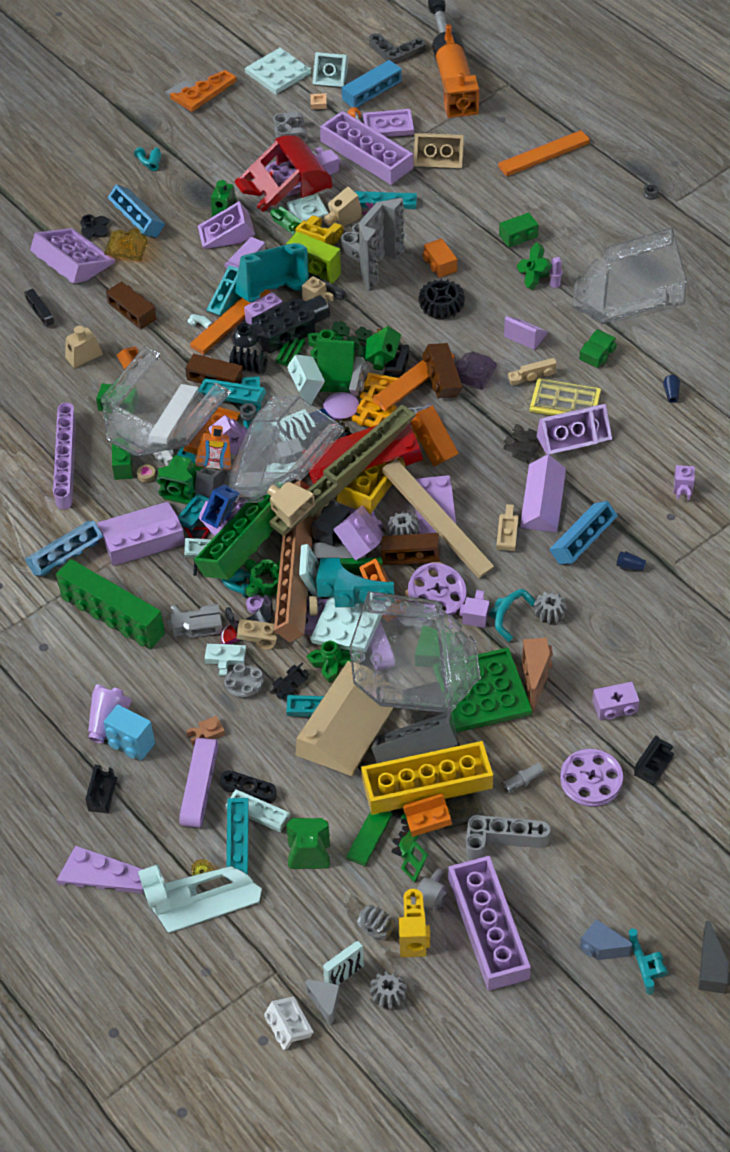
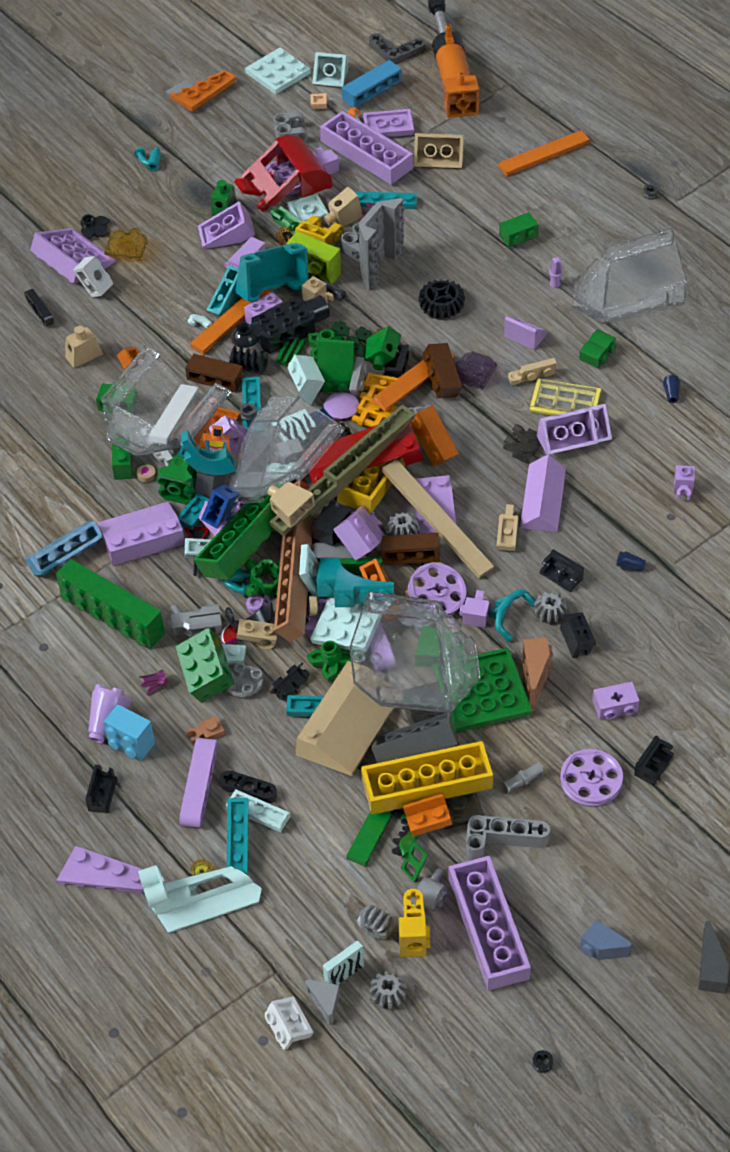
(64, 456): lavender beam -> none
(93, 276): none -> white brick
(131, 305): reddish brown brick -> none
(136, 211): dark azure brick -> none
(156, 680): none -> flat silver piece
(204, 665): none -> piece
(206, 461): none -> teal arch
(239, 392): teal plate -> none
(283, 235): none -> clear orange tile
(308, 843): green piece -> none
(440, 258): orange brick -> none
(535, 266): green plant -> none
(543, 1068): none -> black bush
(562, 570): none -> black hinge
(577, 634): none -> black hinge
(583, 532): dark azure brick -> none
(643, 962): teal piece -> none

